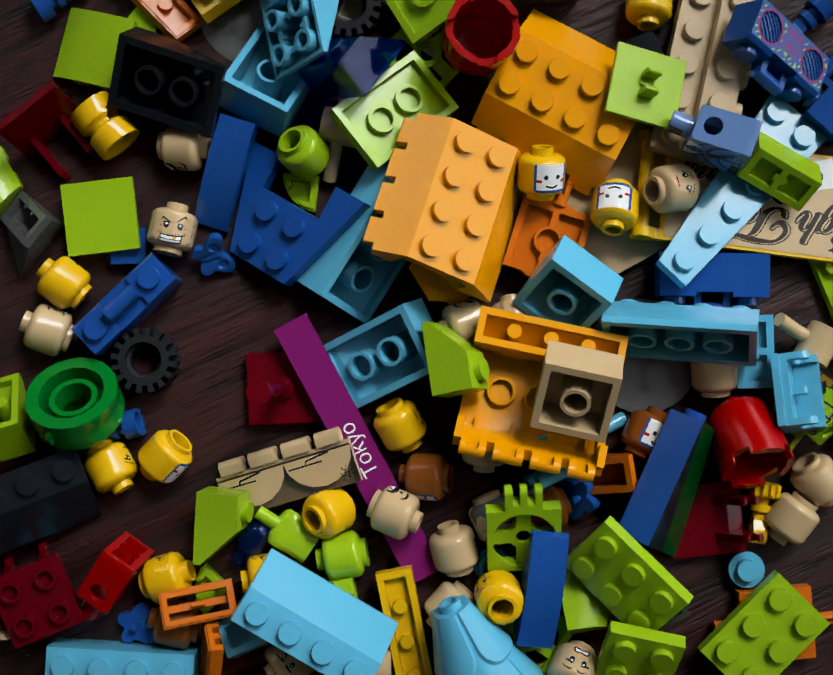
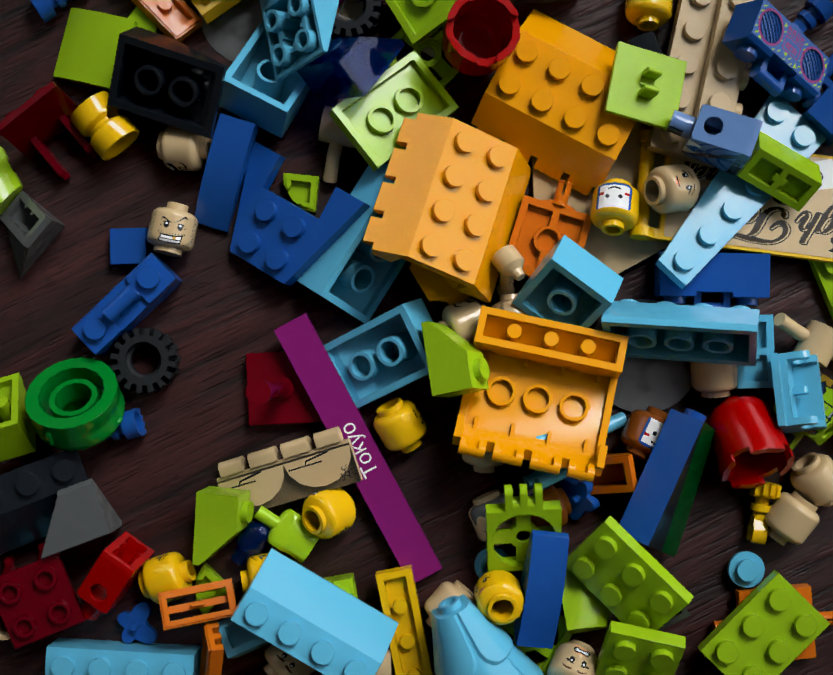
(47, 330): tan head -> none
(63, 282): yellow head -> none
(78, 517): none -> dark grey slope
(100, 216): lime piece -> none
(110, 467): yellow head -> none
(165, 456): yellow head -> none
(178, 637): dark orange head -> none
(212, 256): blue piece -> none
(303, 152): lime head -> none
(343, 556): lime head -> none
(395, 512): tan head -> none
(427, 476): dark orange head -> none
(454, 549): tan head -> none
(509, 265): none -> tan piece
(541, 173): yellow head -> none
(577, 391): tan brick -> none
(716, 522): dark red plate -> none

